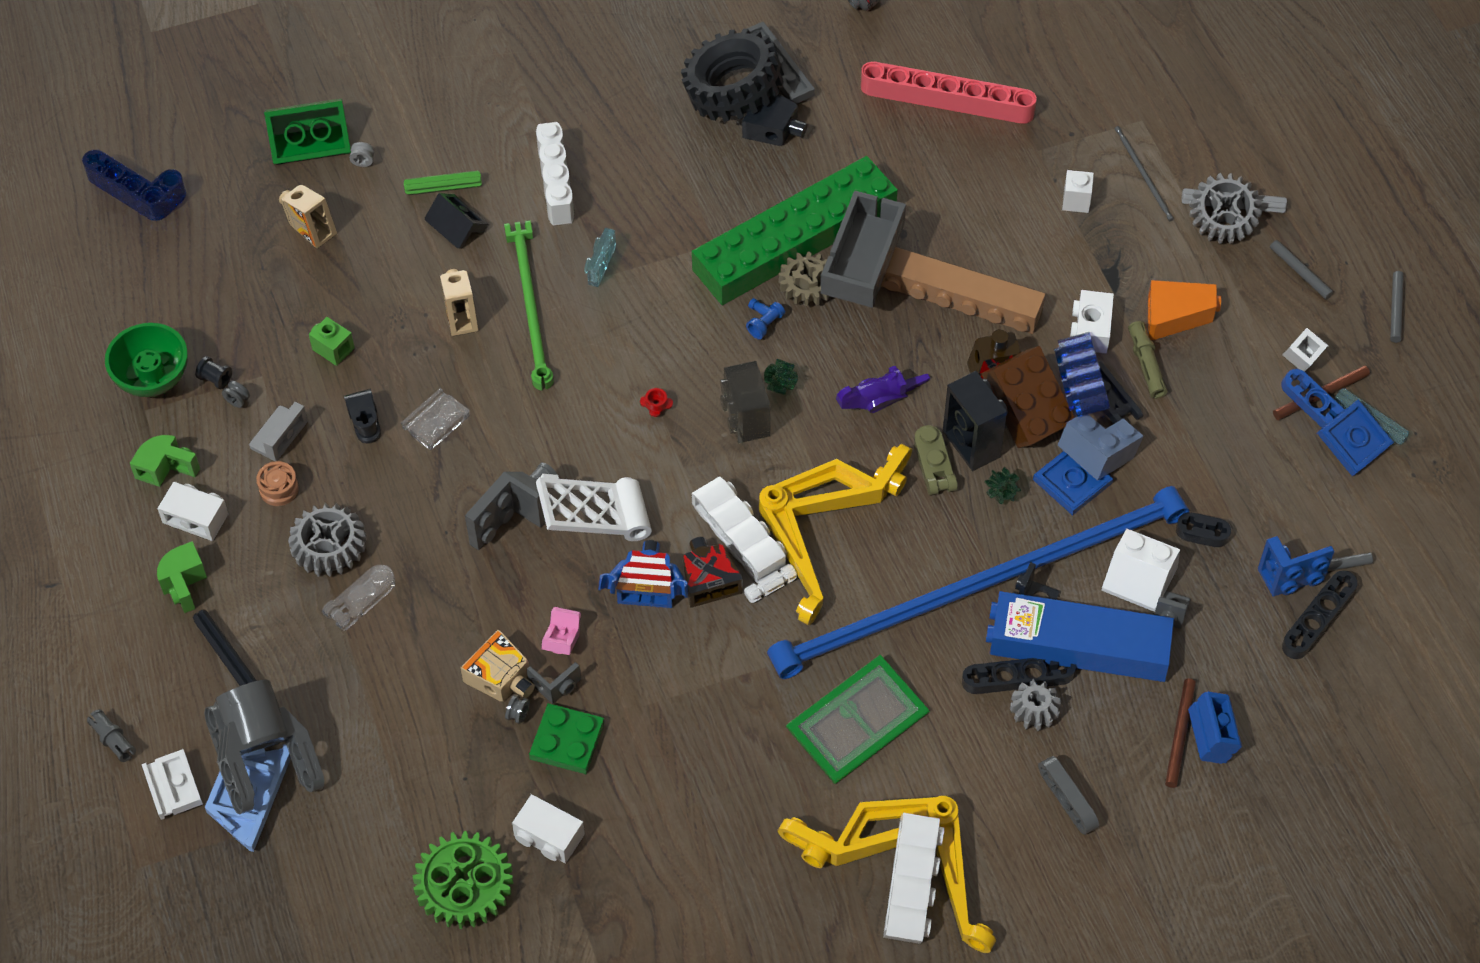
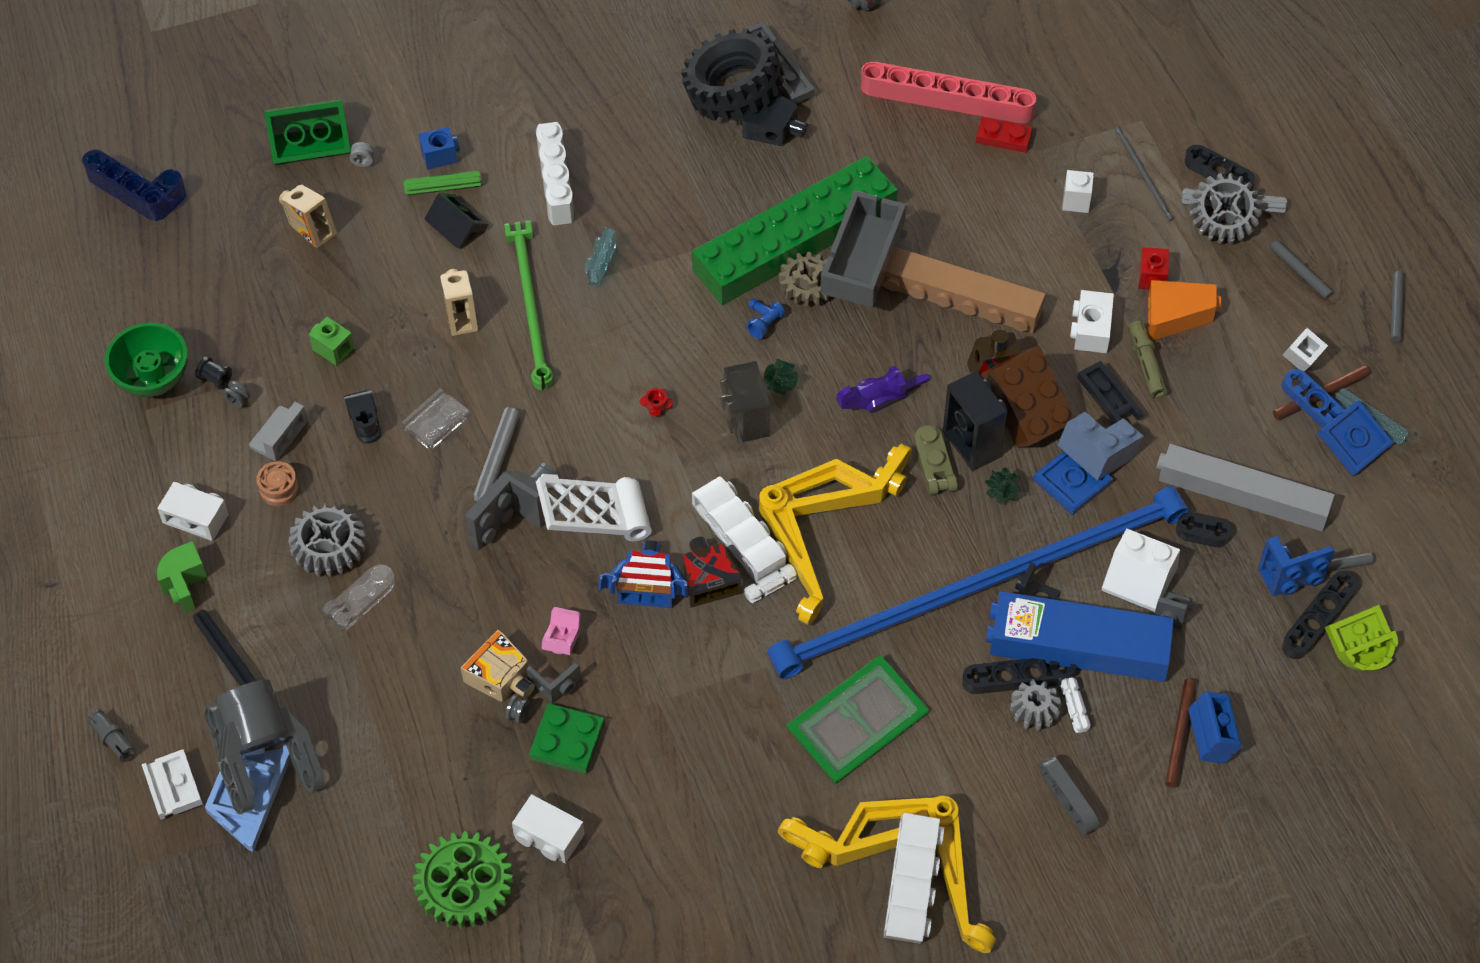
(160, 455): bright green brick -> none
(438, 147): none -> blue brick
(497, 451): none -> light grey axle
(1004, 134): none -> red plate
(1075, 705): none -> white axle
(1081, 374): clear blue brick -> none
(1152, 266): none -> red brick
(1199, 165): none -> black beam
(1245, 487): none -> light grey brick
(1363, 640): none -> lime slope

